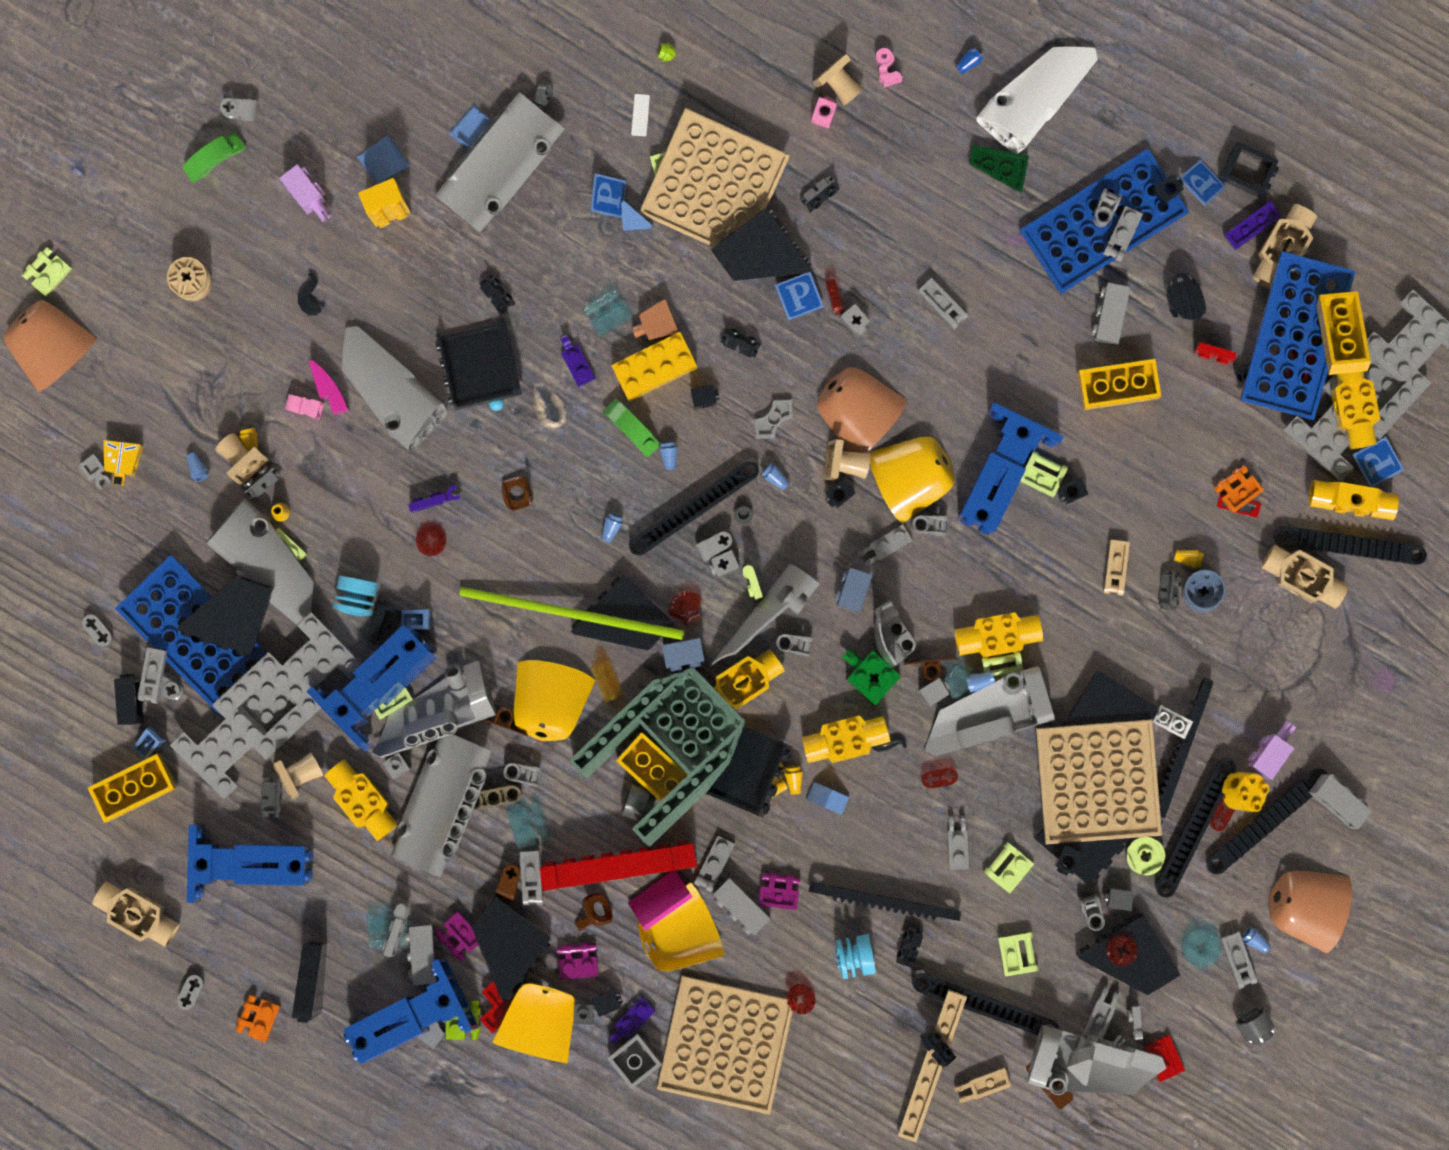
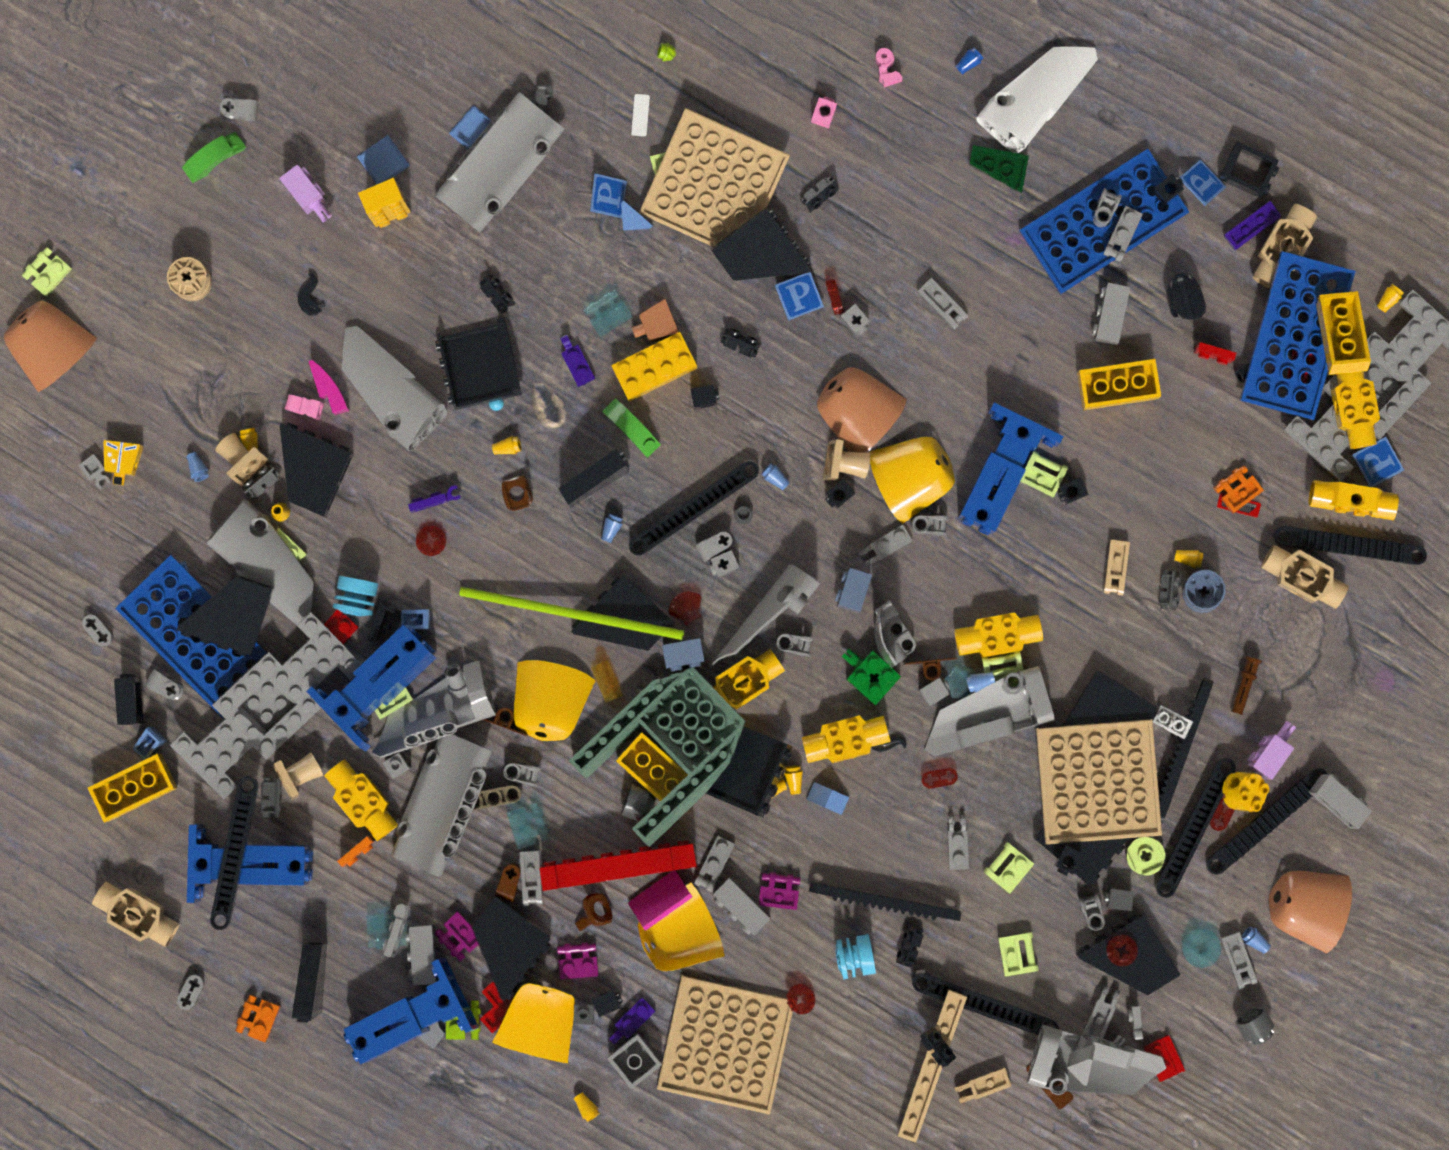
(152, 675): light grey plate -> none
(234, 853): none -> black gear
(312, 468): none -> black slope
(341, 626): none -> red plate
(351, 857): none -> orange plate
(507, 446): none -> yellow cone
(586, 1107): none -> yellow cone
(595, 477): none -> black slope
(669, 455): medium blue cone -> none
(753, 588): yellowish green plate -> none
(781, 411): light grey tile -> none
(840, 80): tan plant -> none
(1245, 674): none -> reddish brown pin
(1390, 298): none -> yellow cone

